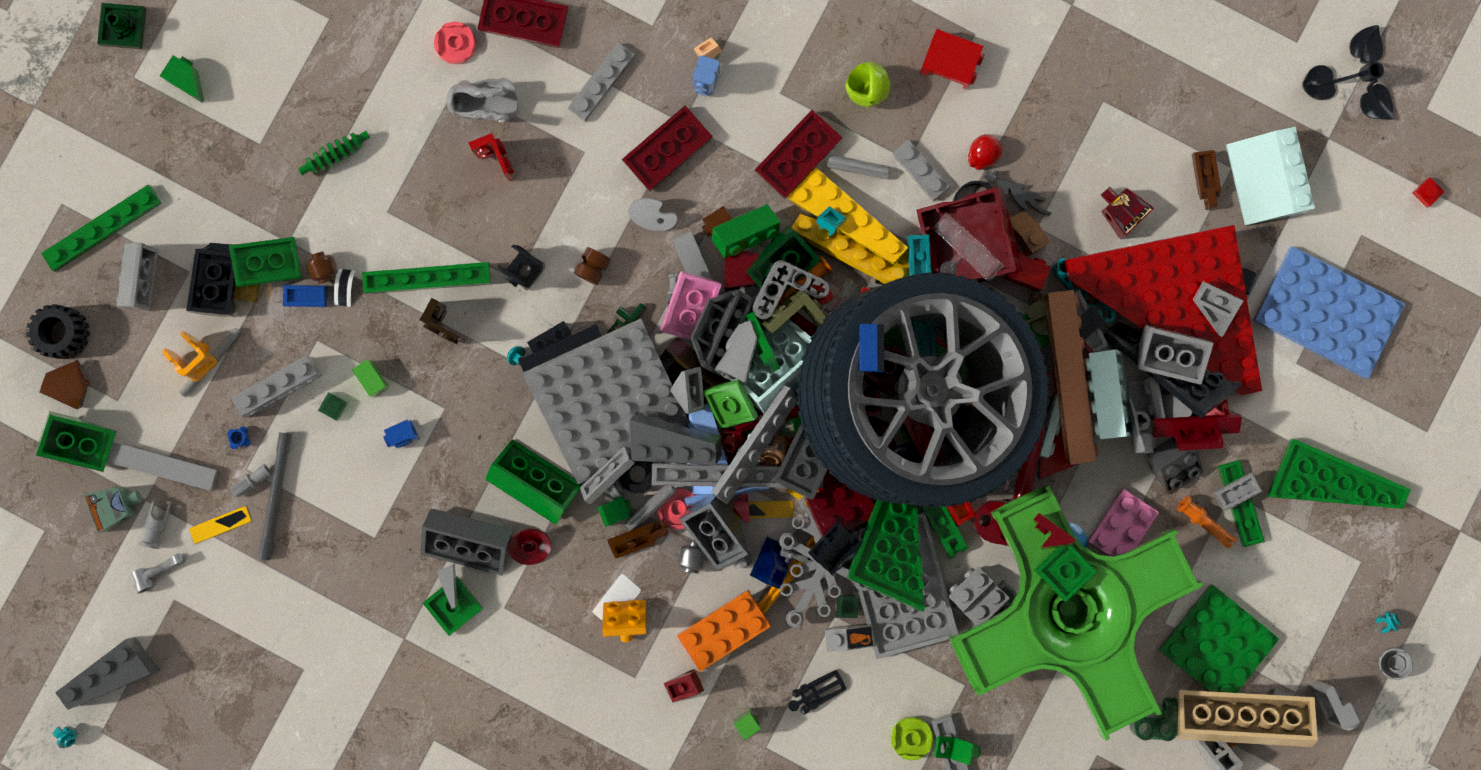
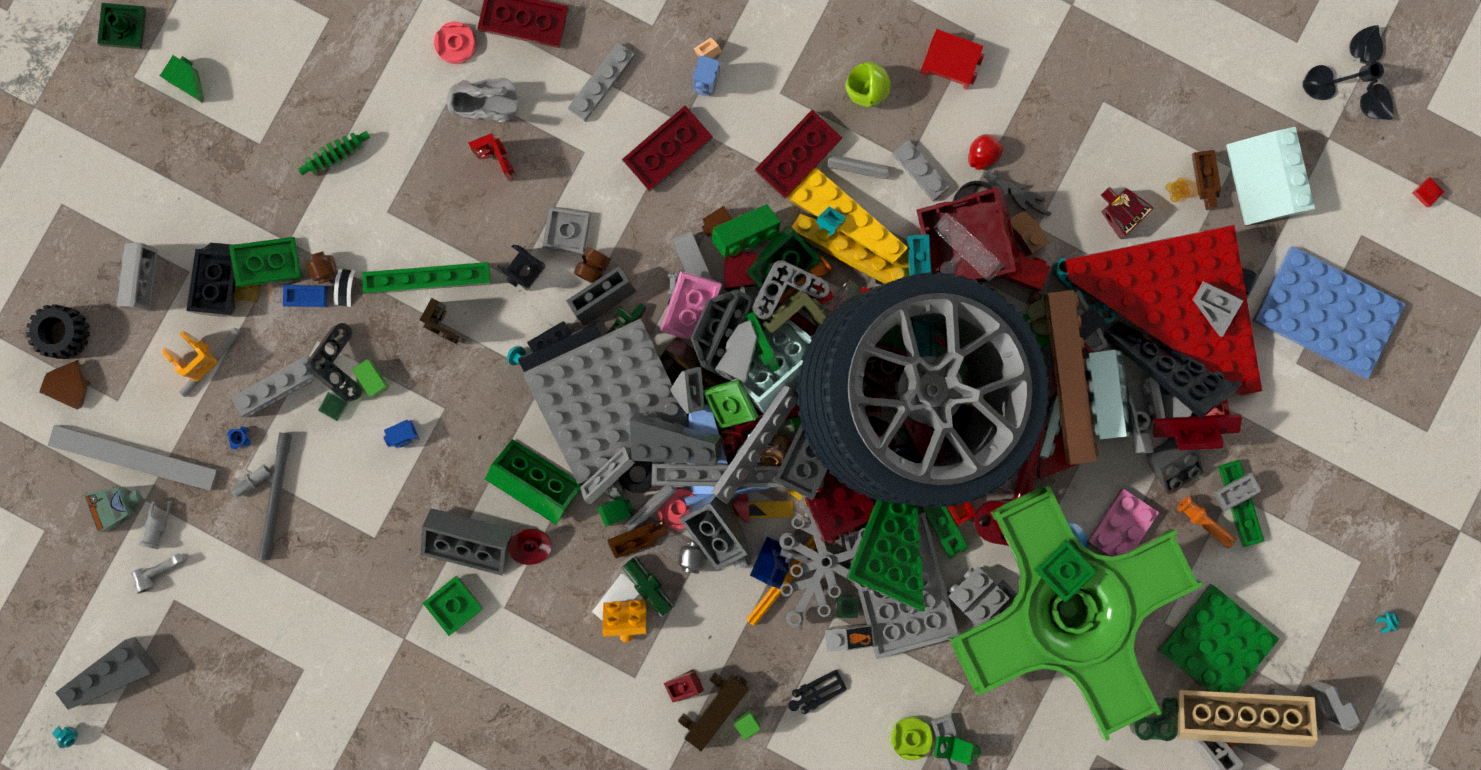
(75, 441): green slope -> none
(101, 228): green plate -> none
(220, 524): yellow sticker -> none
(328, 367): none -> black beam
(448, 580): light grey piece -> none
(566, 230): none -> light grey tile
(601, 295): none -> dark grey brick
(646, 213): light grey piece -> none
(648, 586): none -> dark green piece
(716, 712): none -> dark brown brick
(724, 630): orange plate -> none
(834, 548): black hinge -> none
(871, 347): blue tile -> none
(1057, 537): dark red slope -> none
(1173, 354): light grey slope -> none
(1182, 185): none -> clear yellow plate
(1321, 477): green wing -> none
(1395, 663): light grey hair -> none

